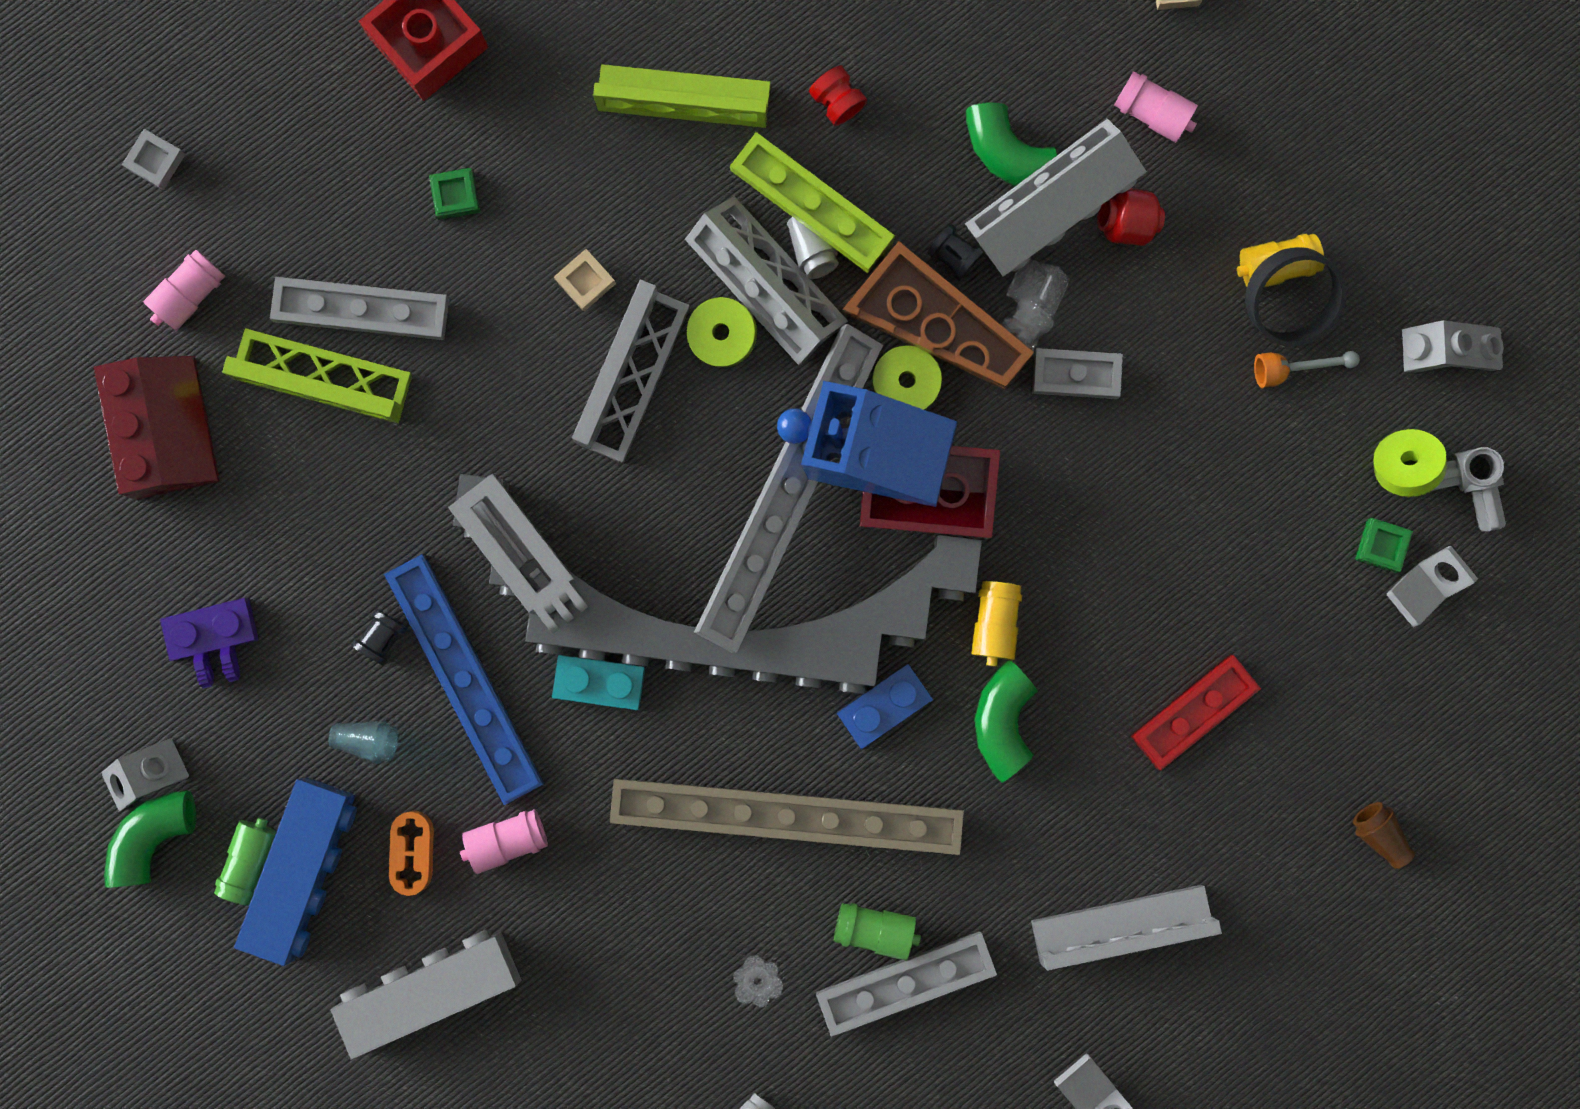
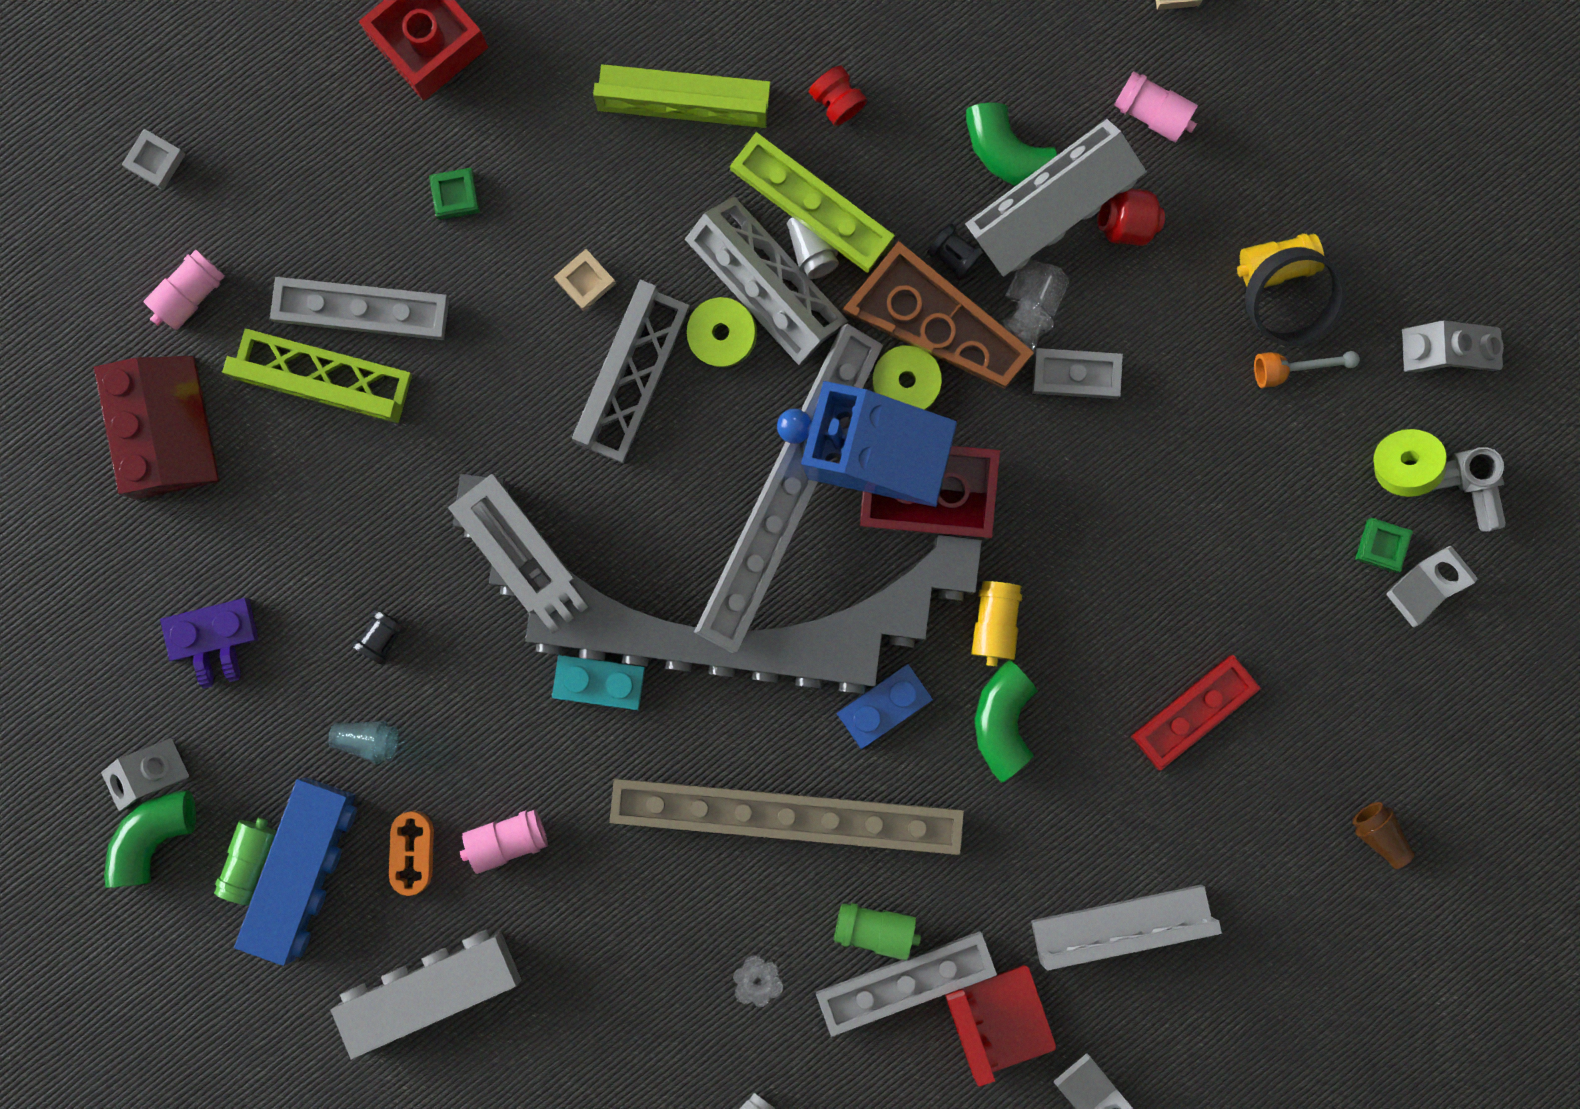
(464, 679): blue tile -> none
(1000, 1022): none -> red bracket

